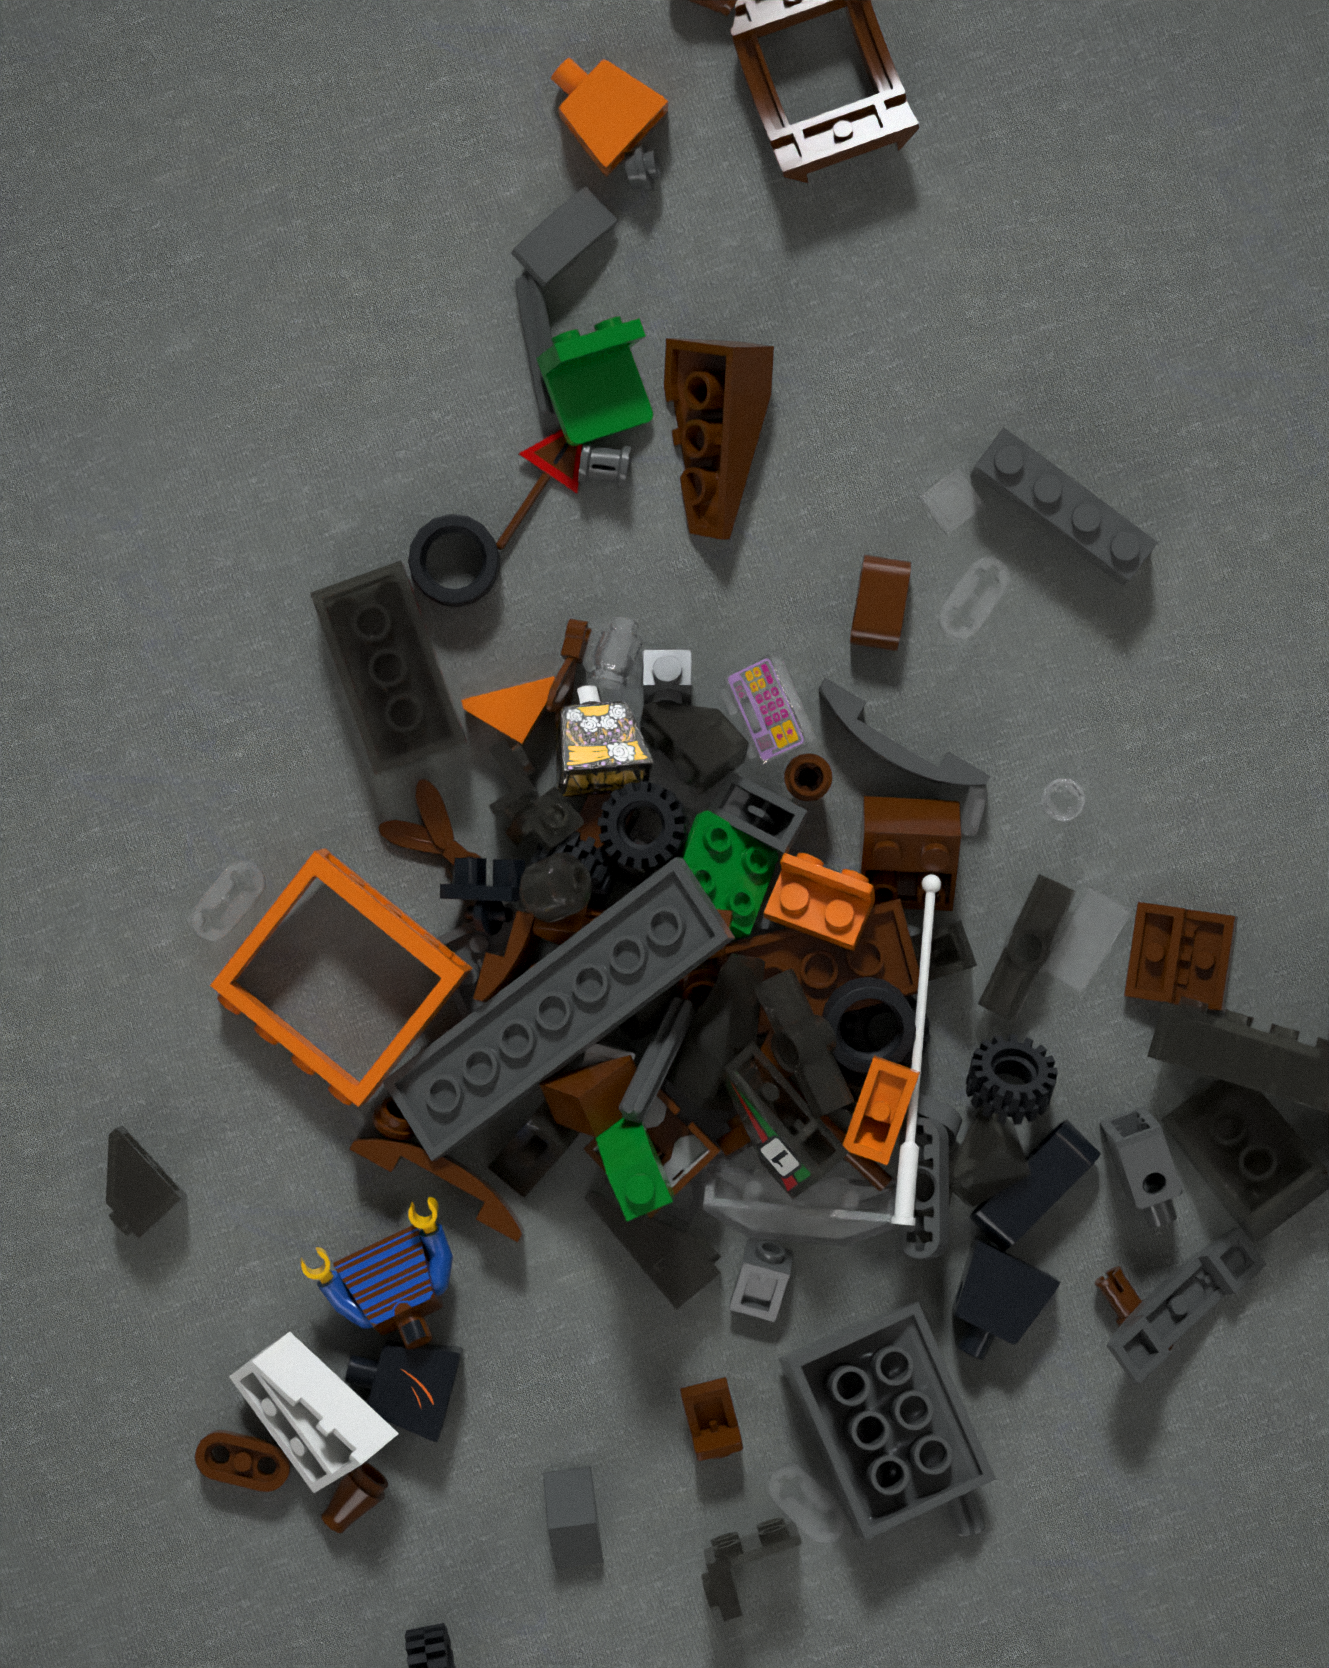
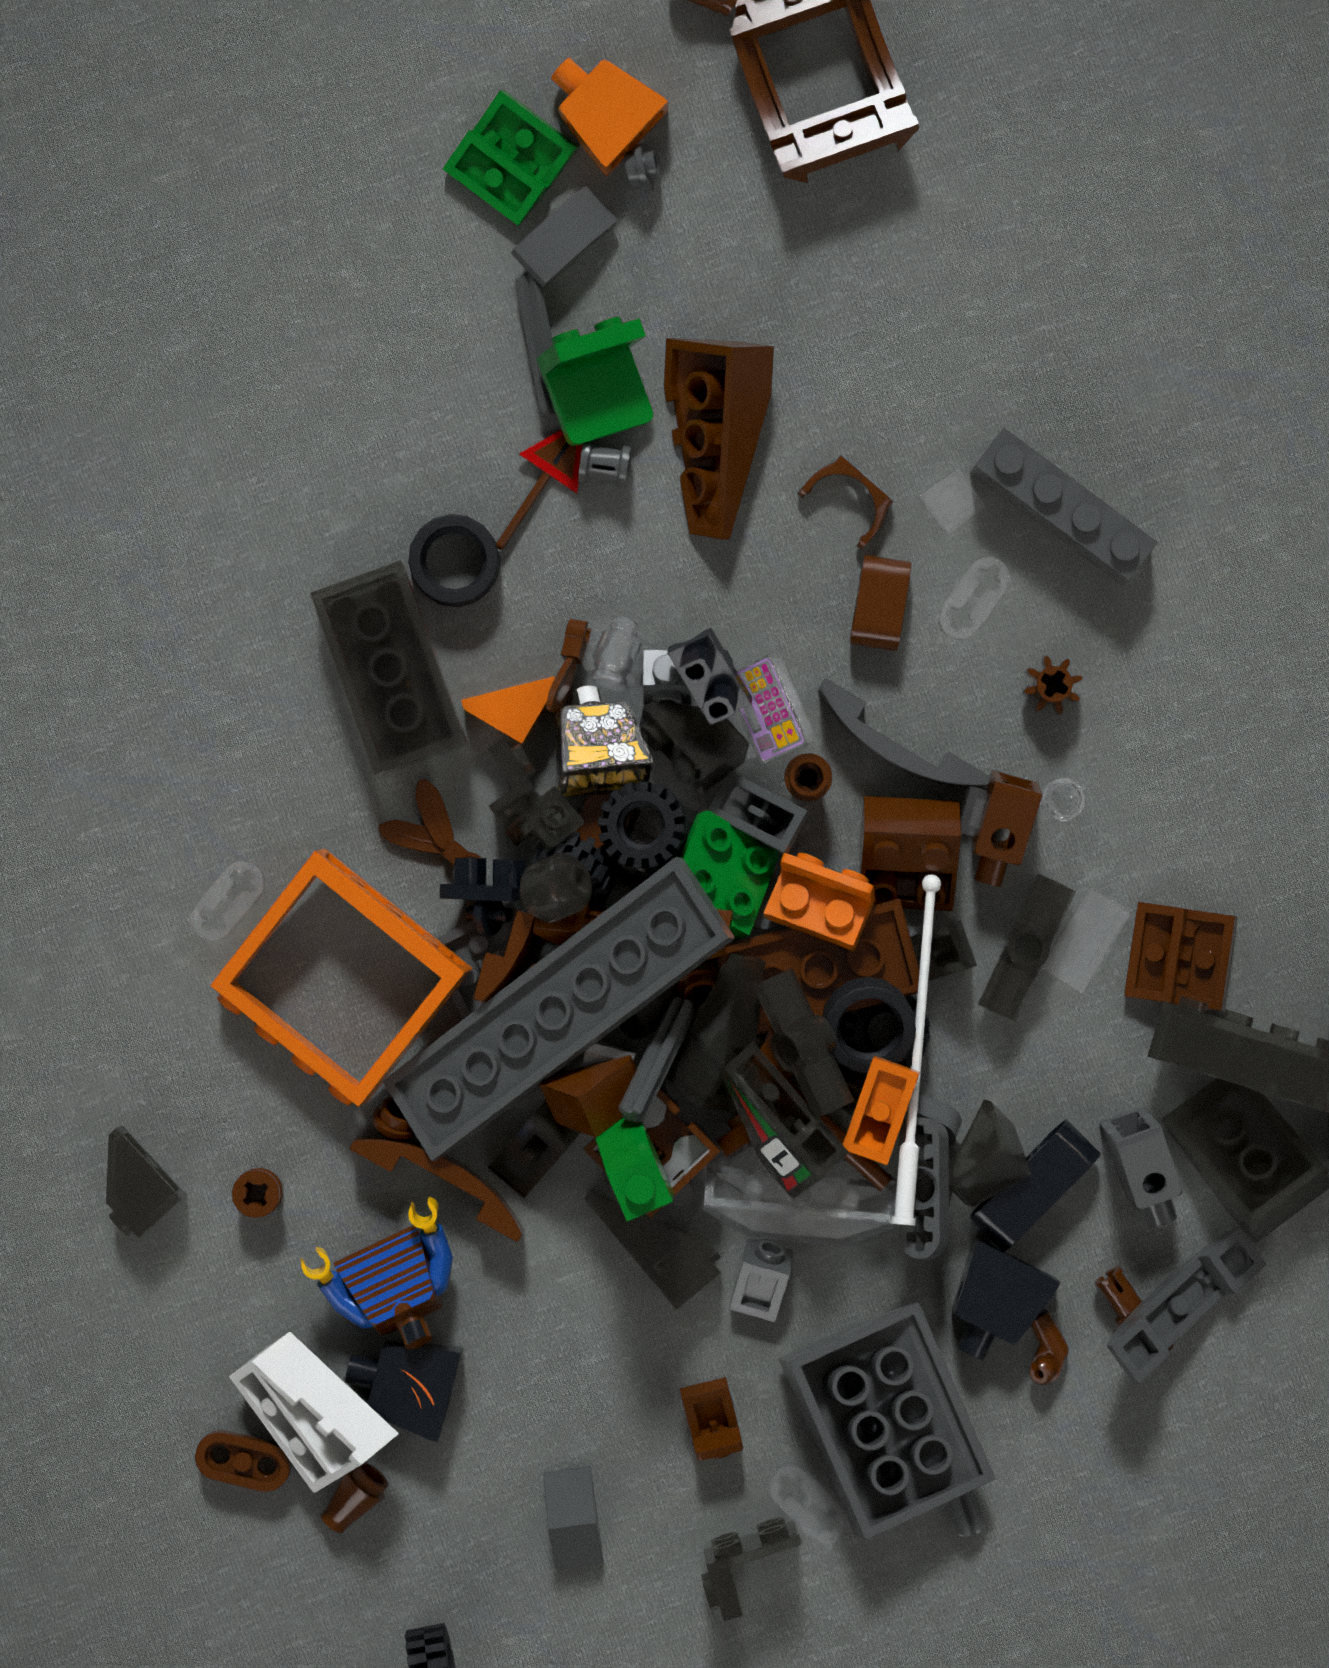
(264, 1187): none -> reddish brown wheel
(510, 157): none -> green slope
(710, 676): none -> black hips
(843, 467): none -> reddish brown cap
(1006, 1098): black tyre -> none
(1012, 806): none -> reddish brown torso
(1038, 688): none -> reddish brown gear
(1051, 1350): none -> reddish brown arm

